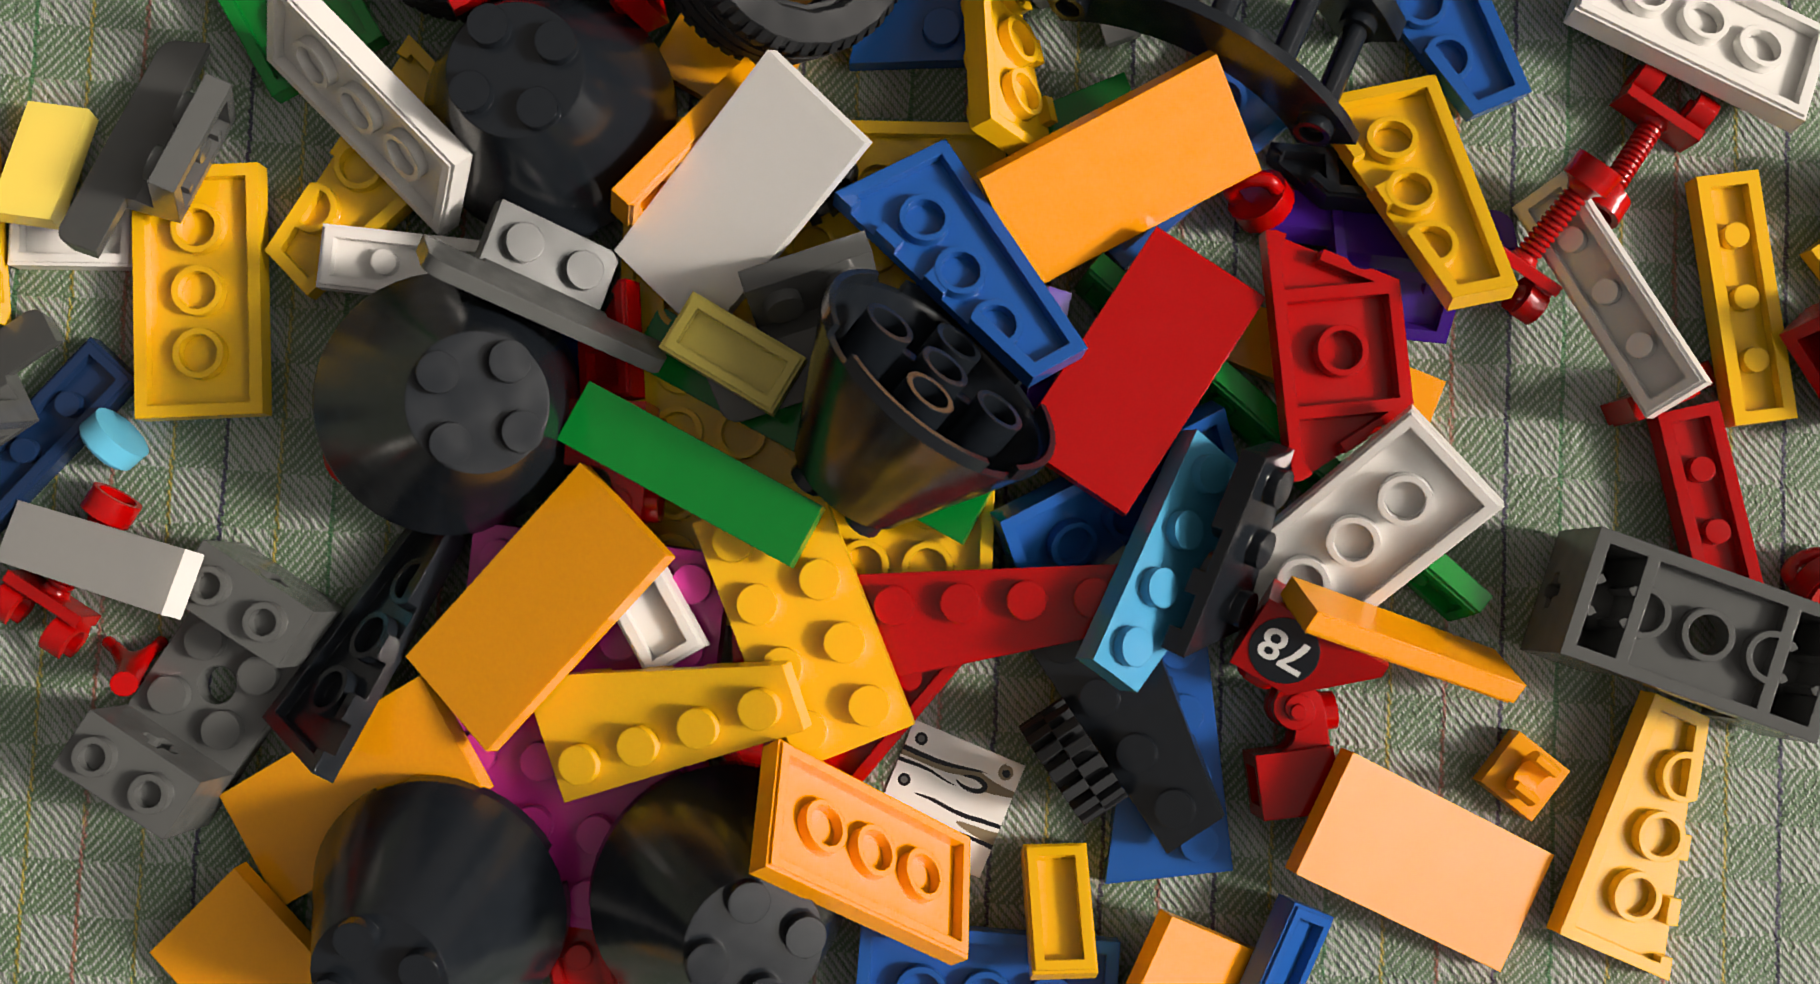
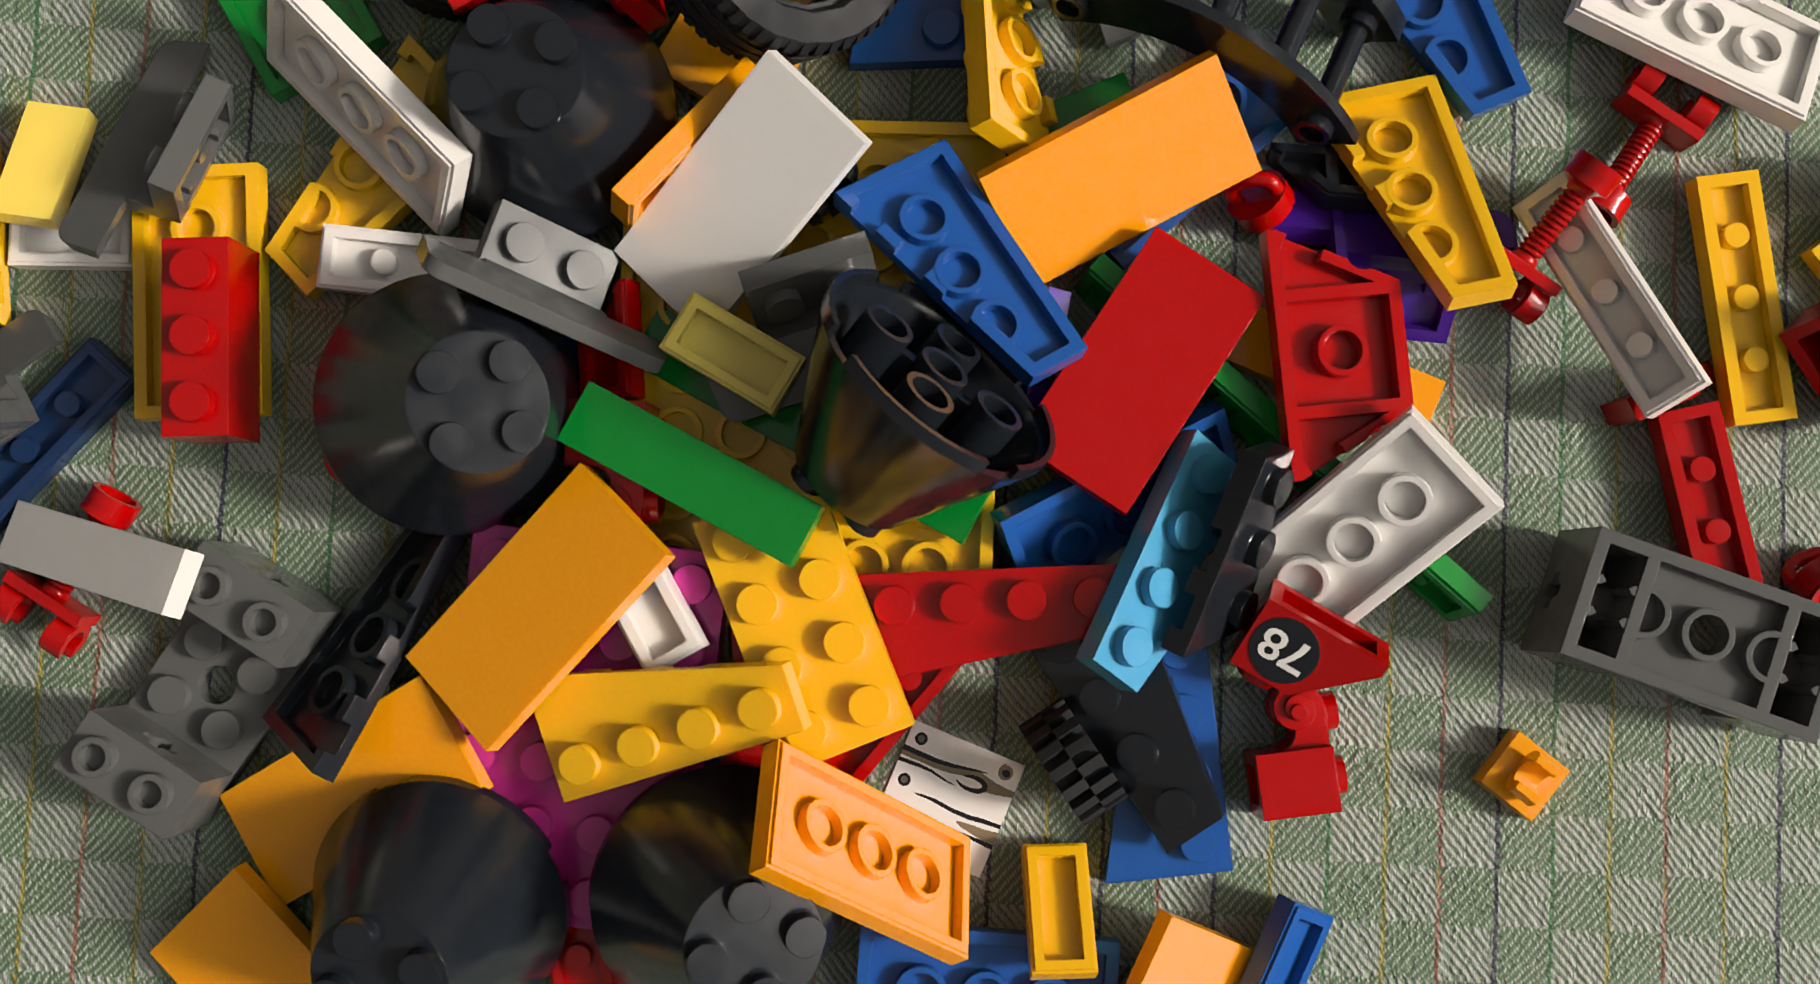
(113, 439): medium azure tile -> none
(131, 664): red bar -> none
(210, 341): none -> red brick
(1400, 640): light orange tile -> none
(1419, 860): light orange tile -> none
(1630, 851): yellow wing -> none

